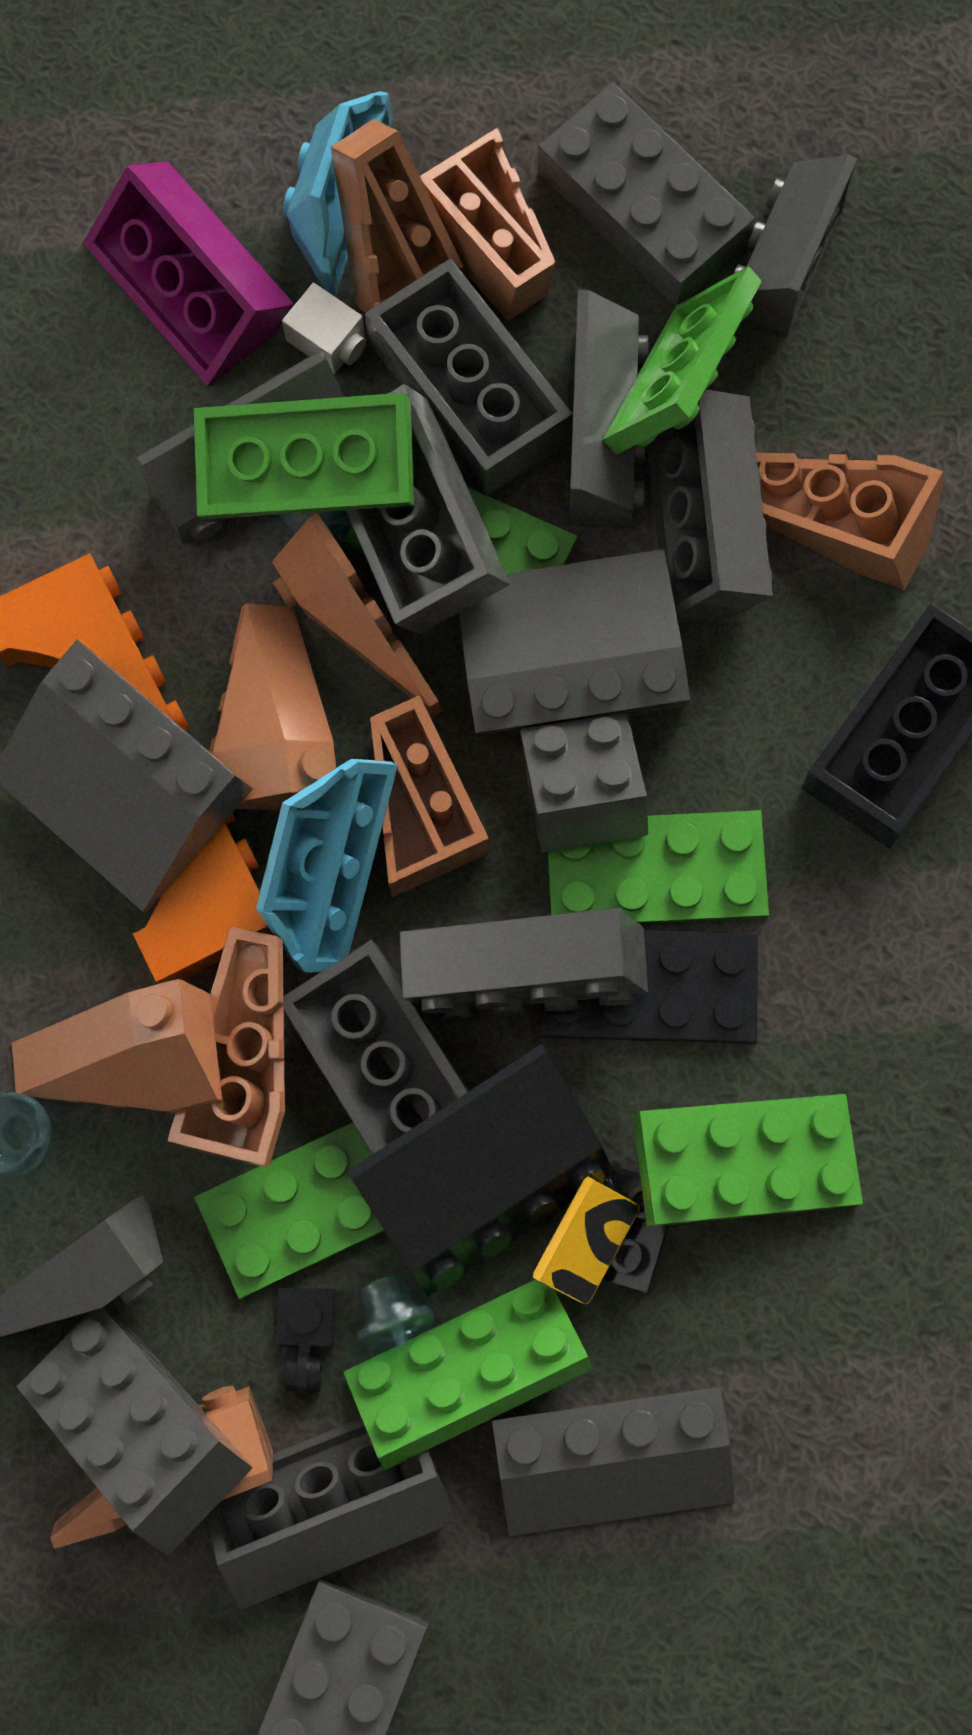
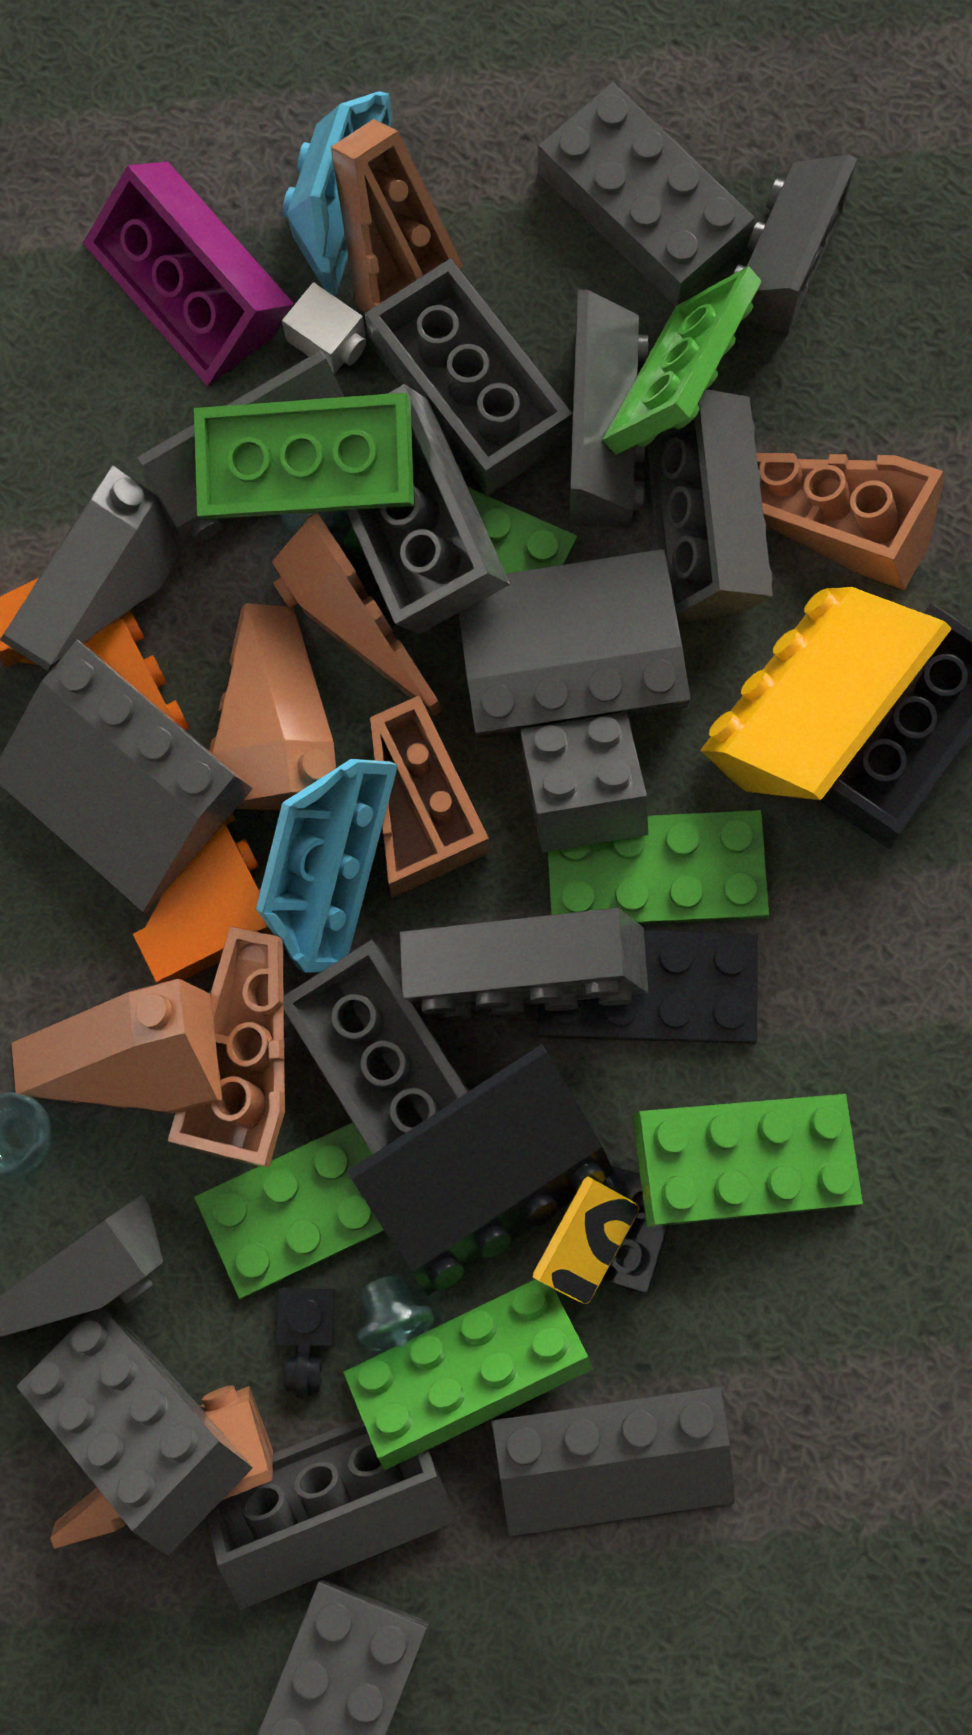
(100, 571): none -> dark grey wedge
(492, 225): nougat wedge -> none
(822, 693): none -> yellow slope

